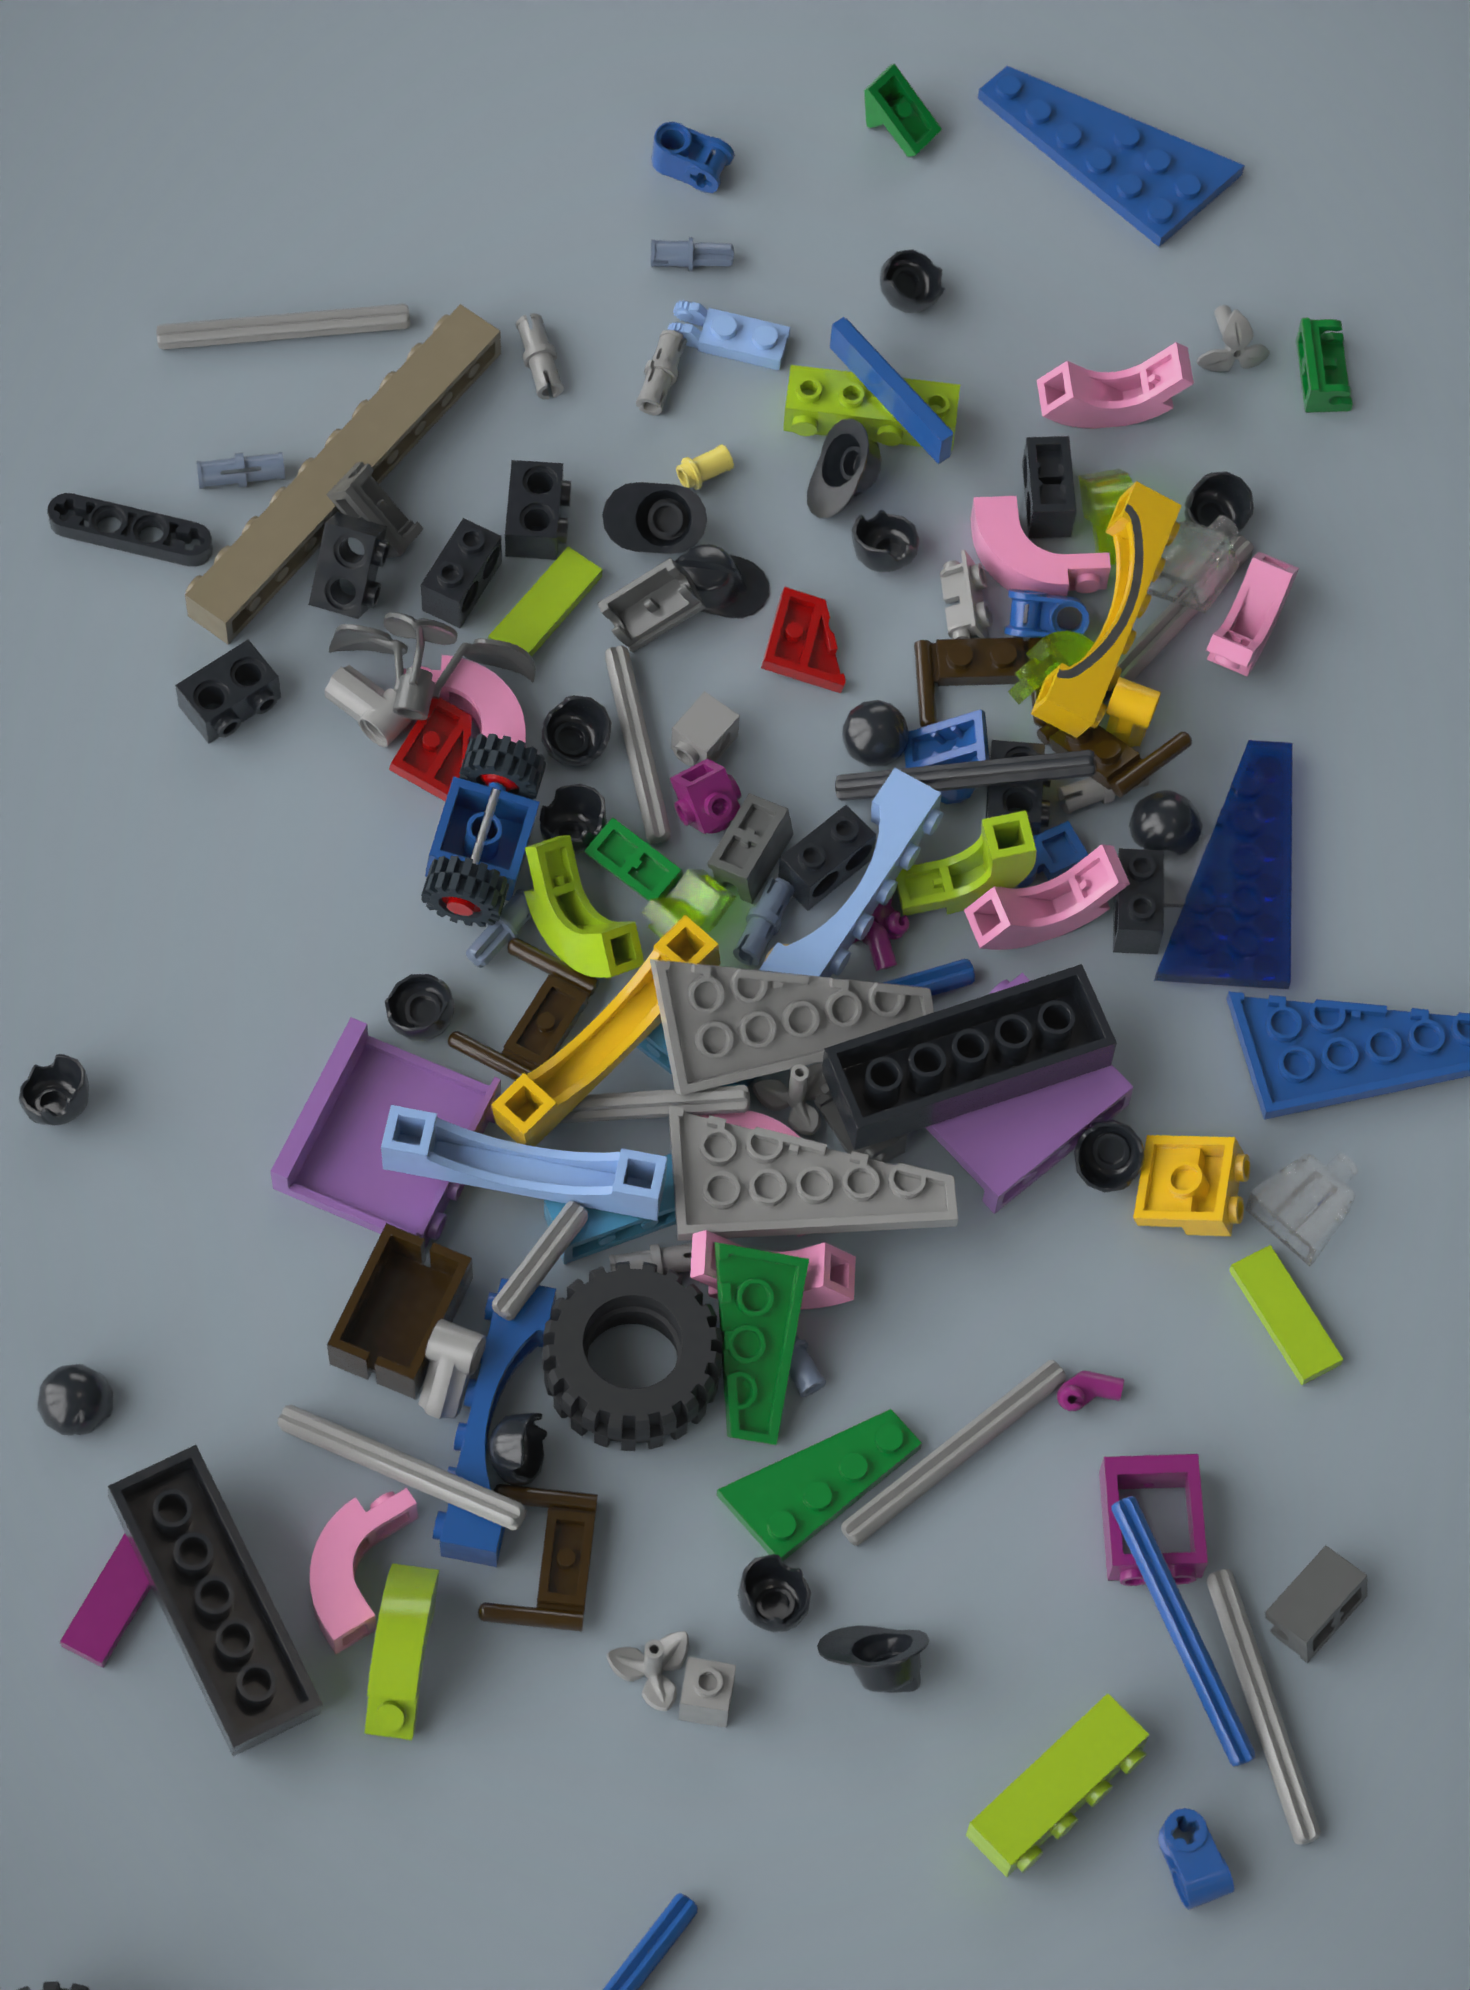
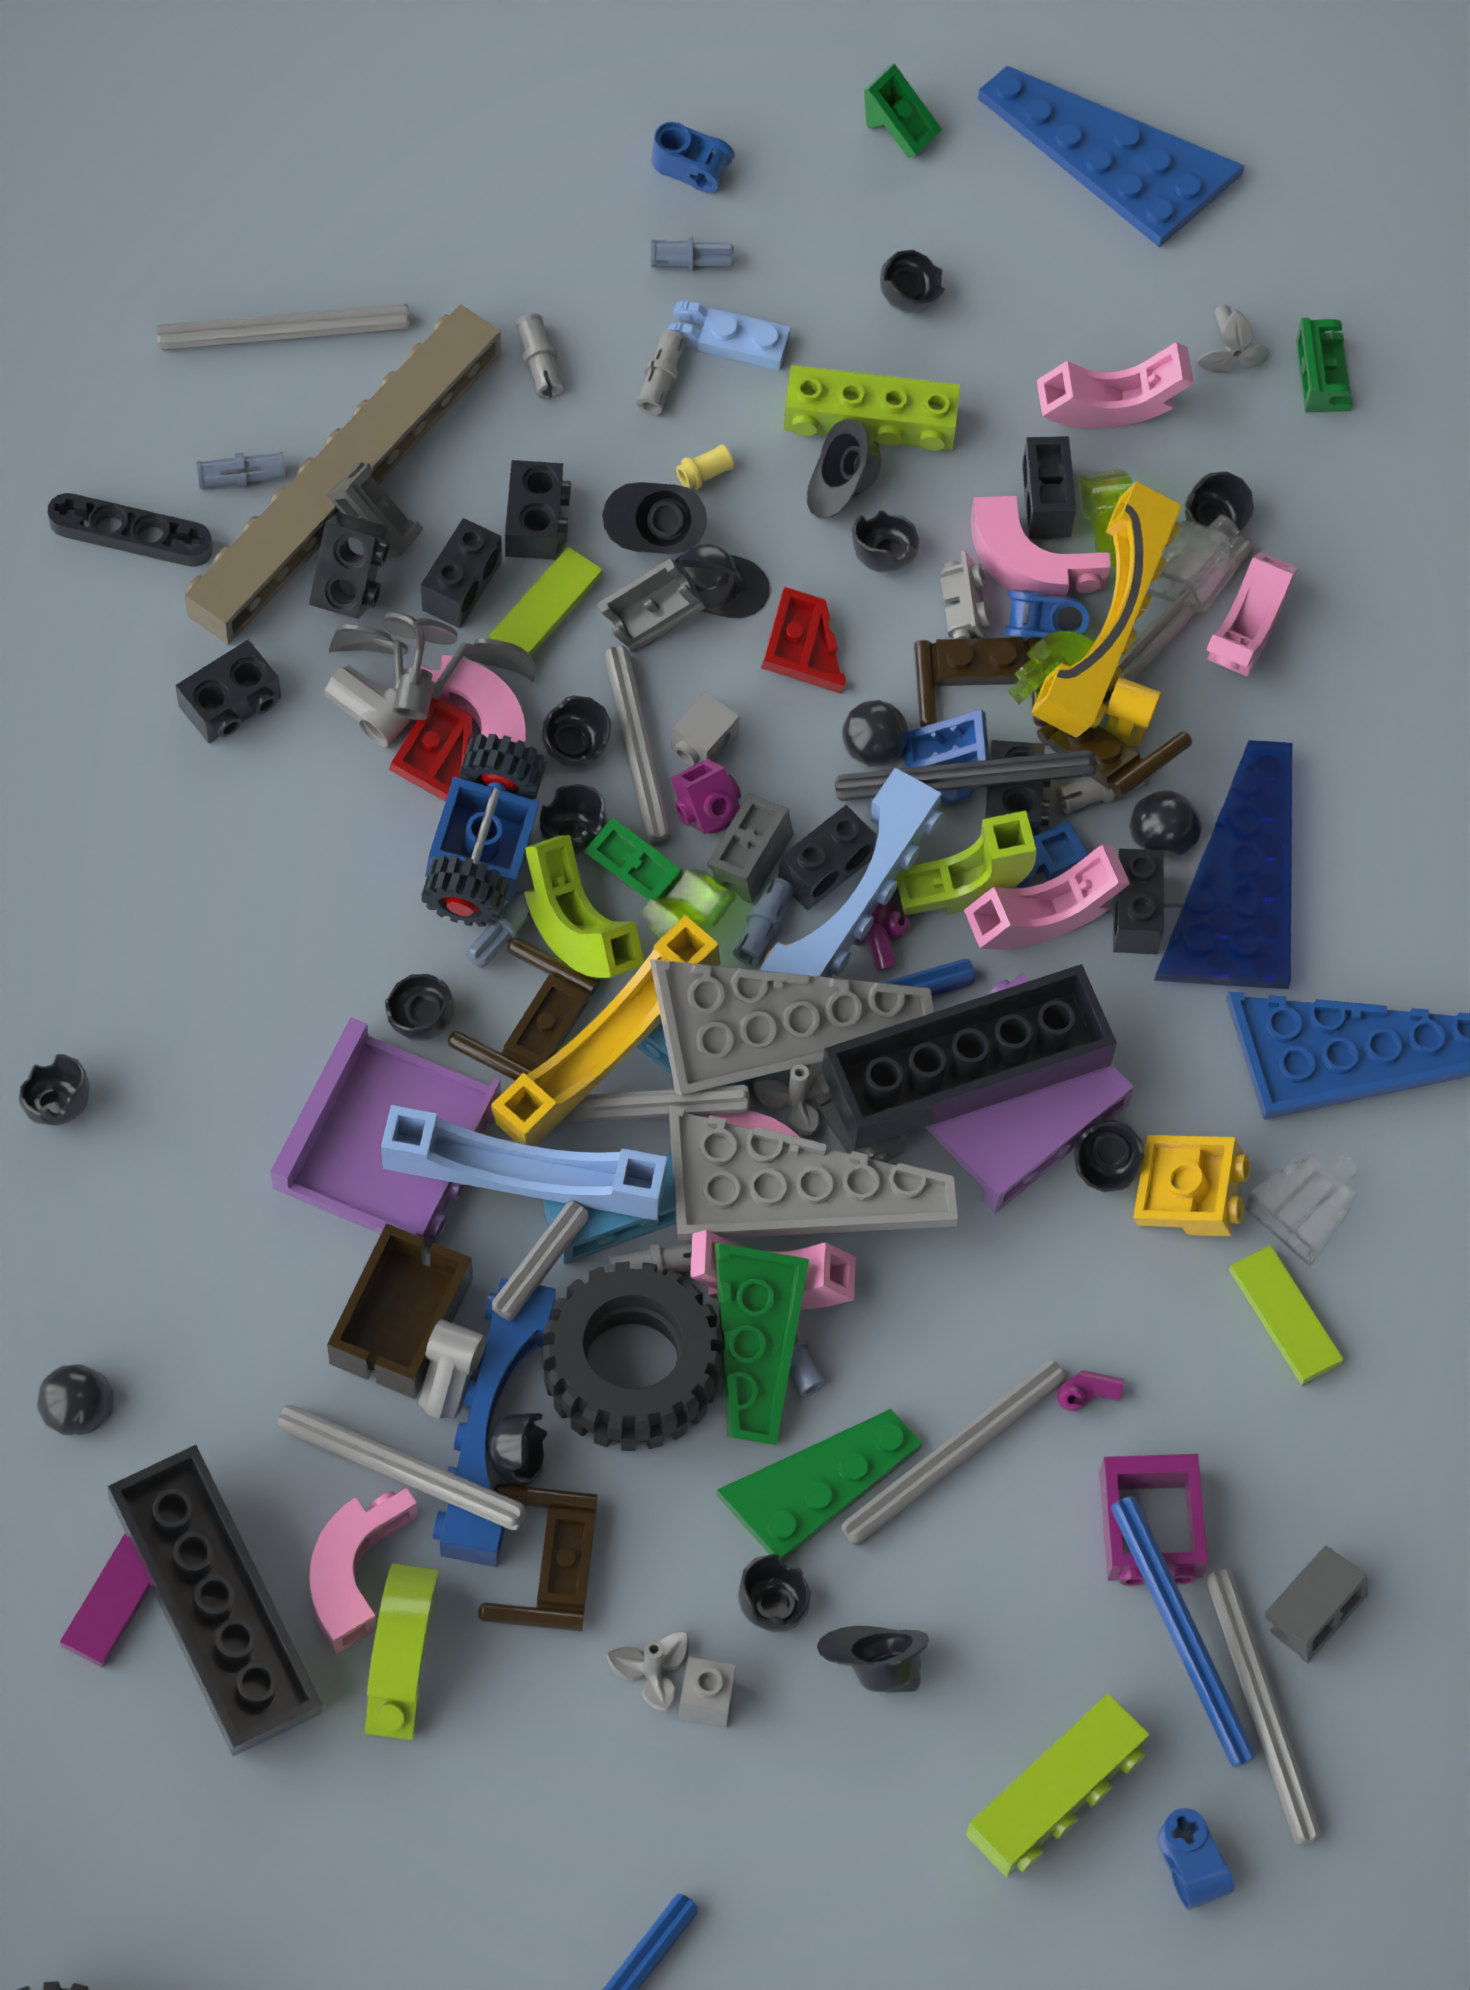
(891, 390): blue tile -> none

